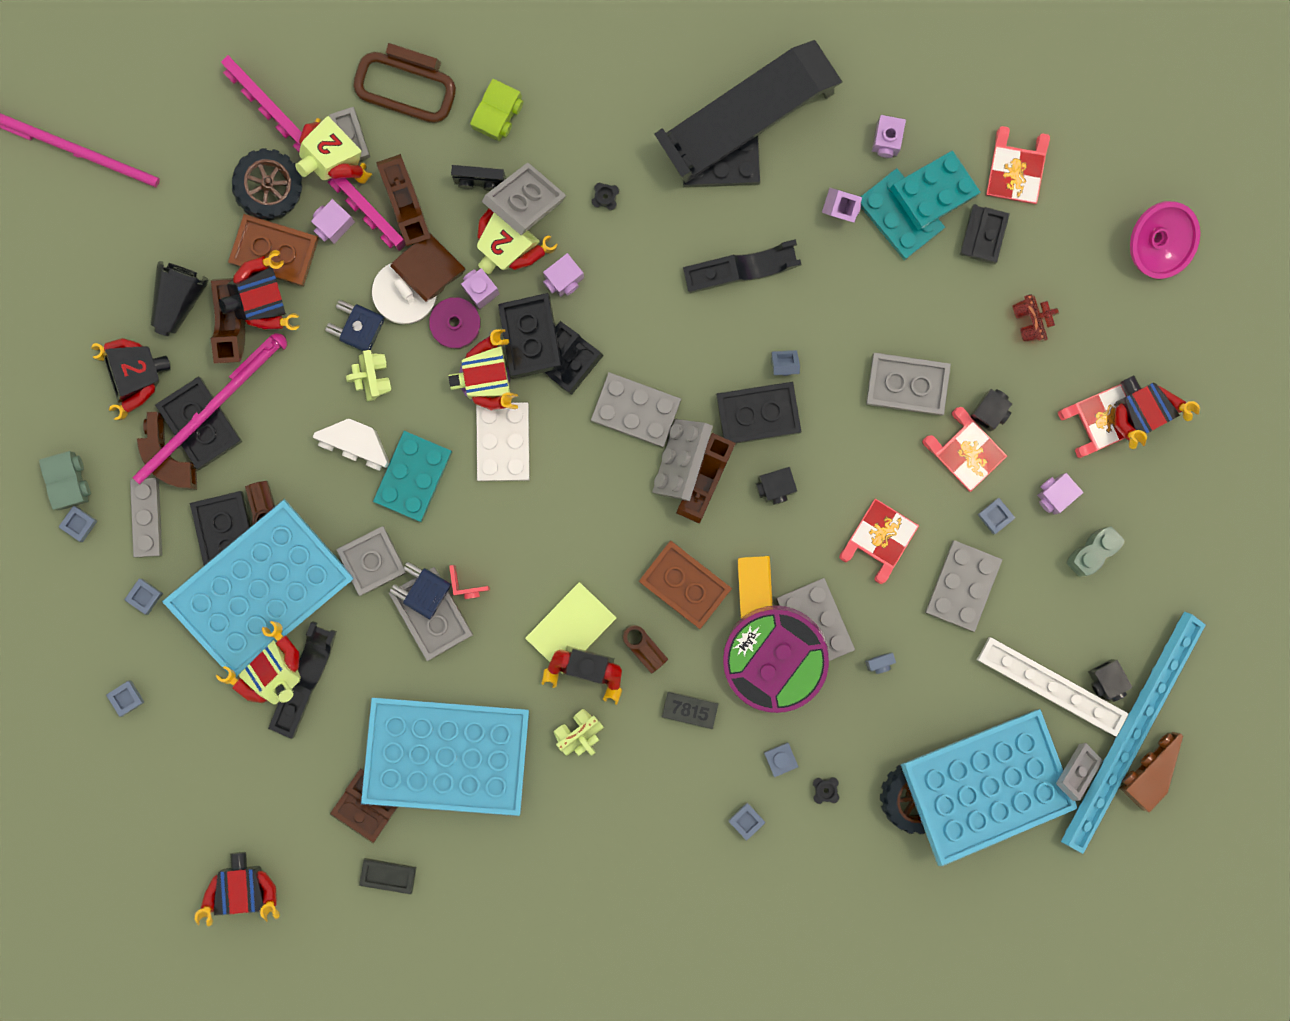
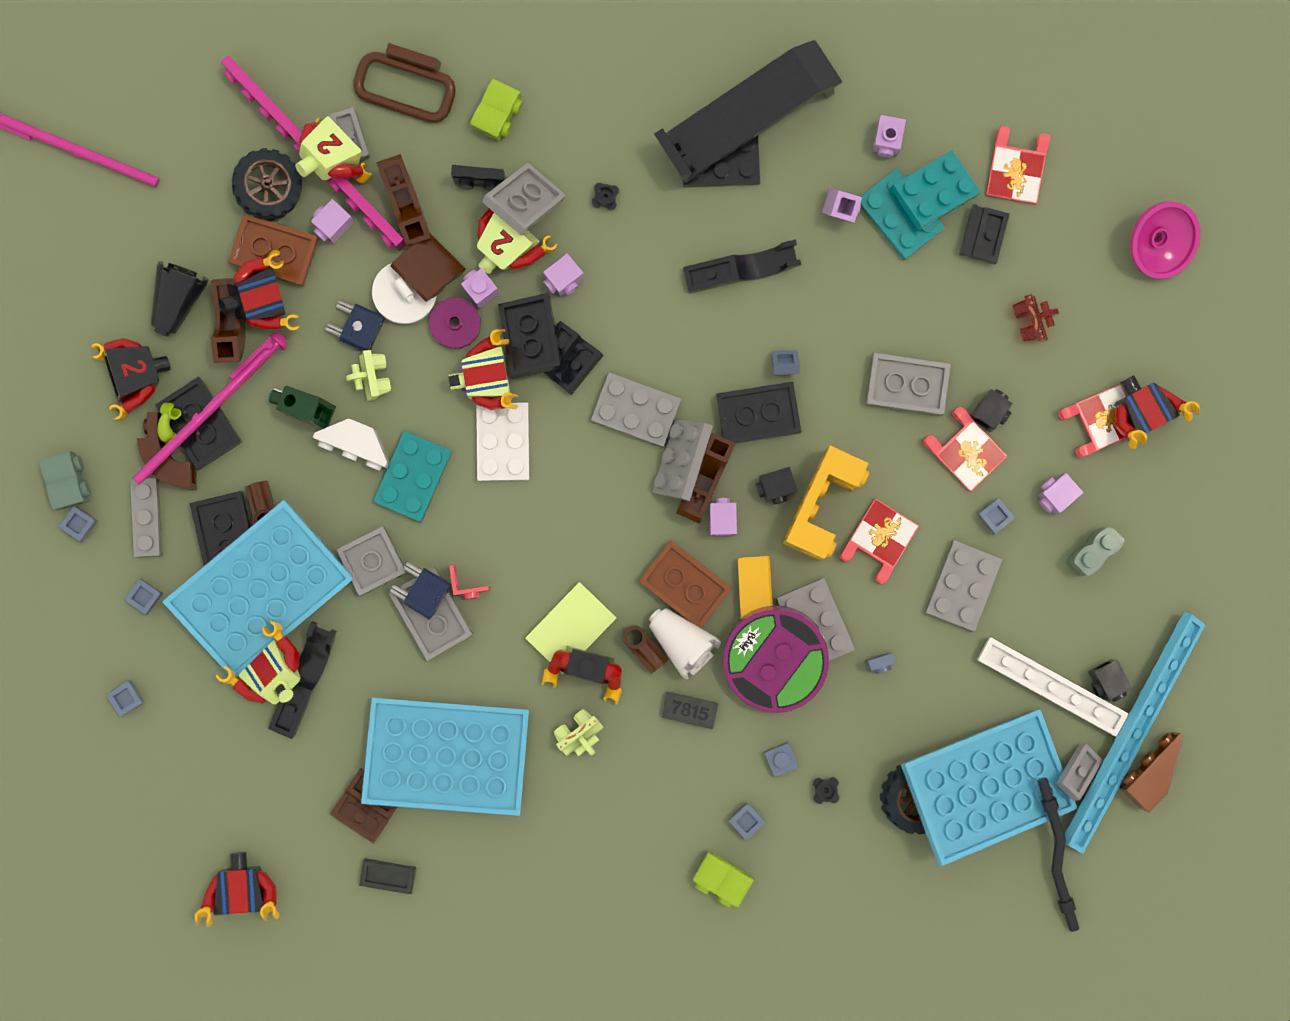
(164, 430): none -> lime arm
(303, 406): none -> dark green torso
(683, 641): none -> white cone
(722, 517): none -> lavender brick
(722, 879): none -> lime brick
(837, 468): none -> yellow plate
(1050, 806): none -> black bar

